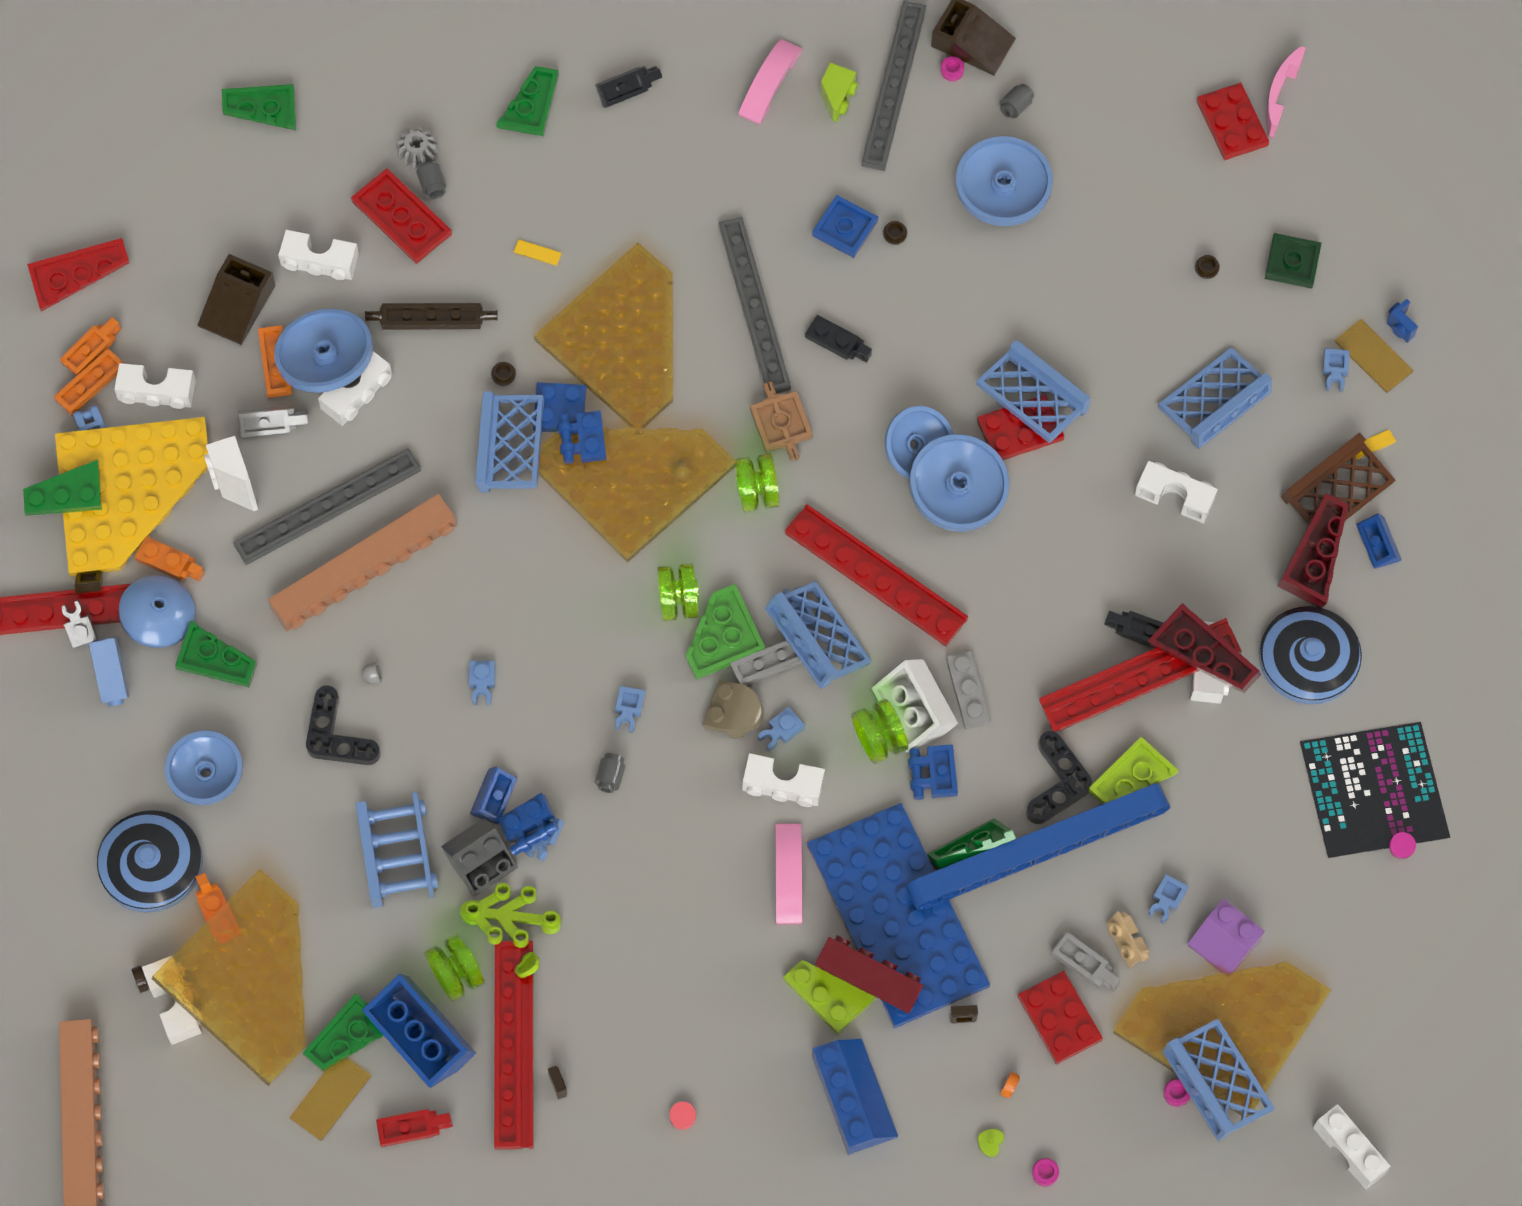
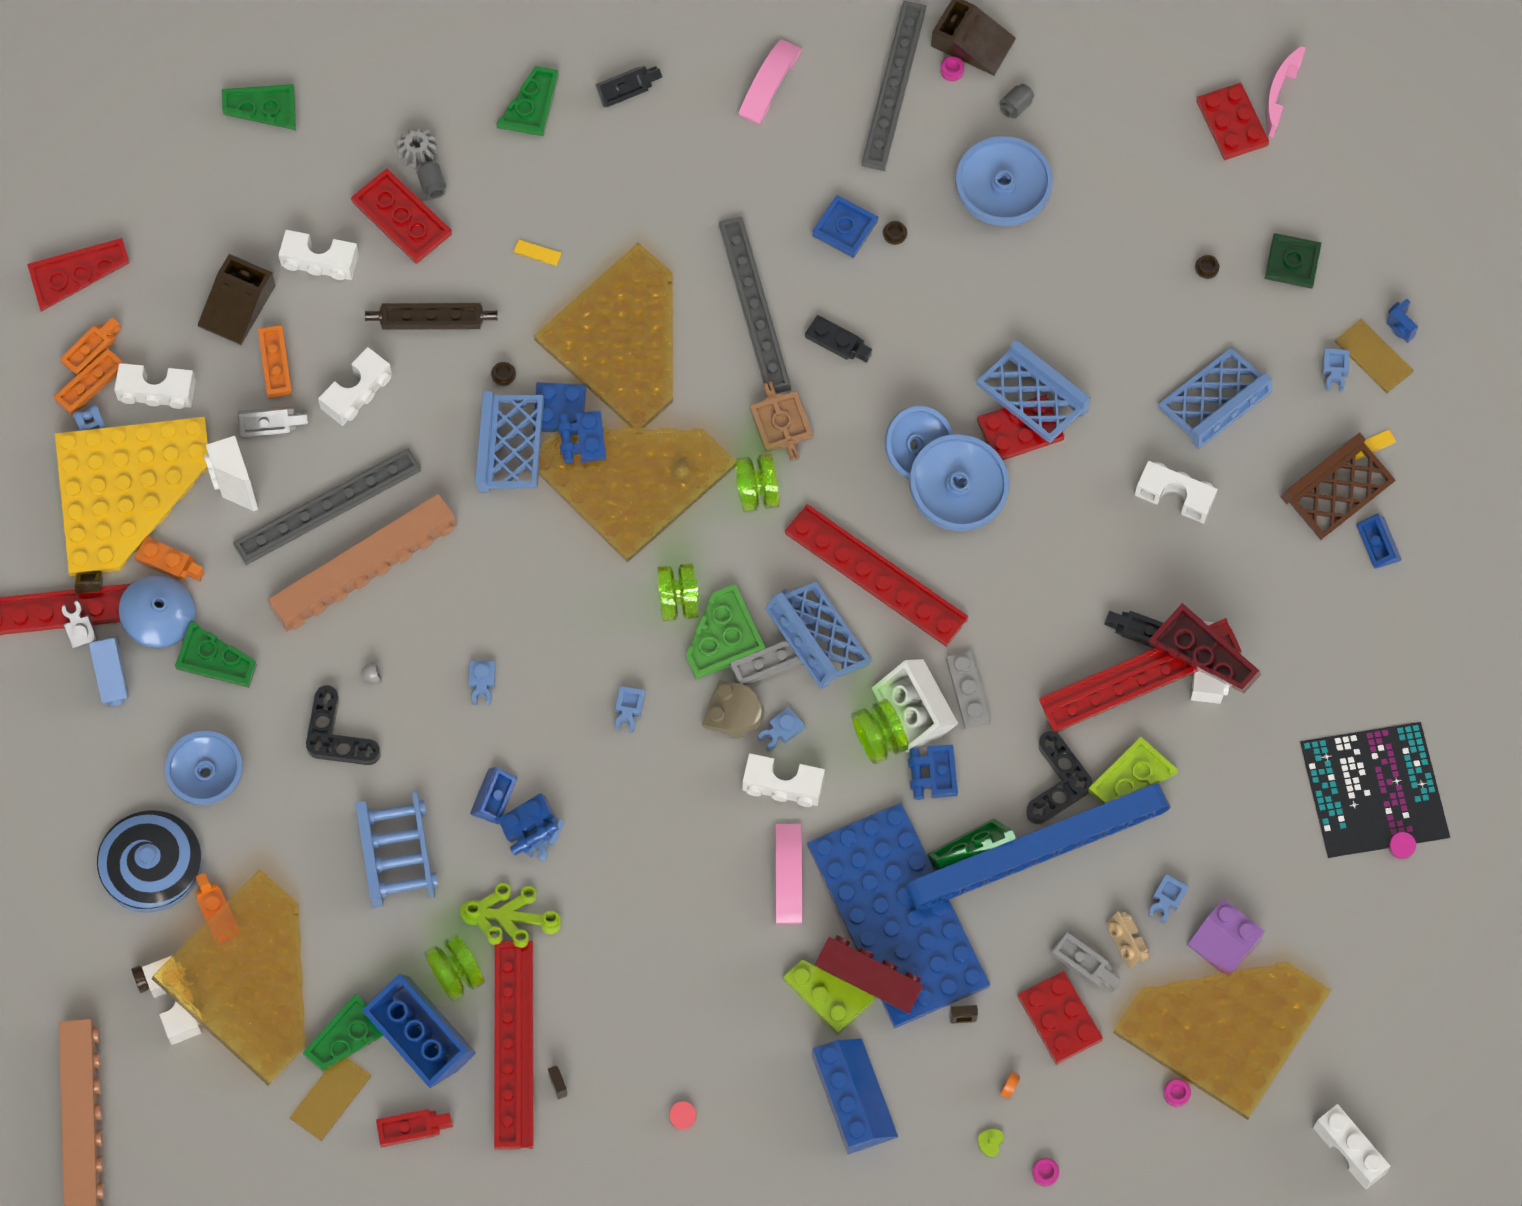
(65, 493): green wing -> none
(323, 350): medium blue dish -> none
(479, 856): dark grey slope -> none
(528, 965): lime piece -> none
(610, 773): dark grey brick -> none
(836, 89): lime slope -> none
(1199, 1090): medium blue fence -> none
(1310, 655): dish -> none
(1313, 561): dark red wedge -> none

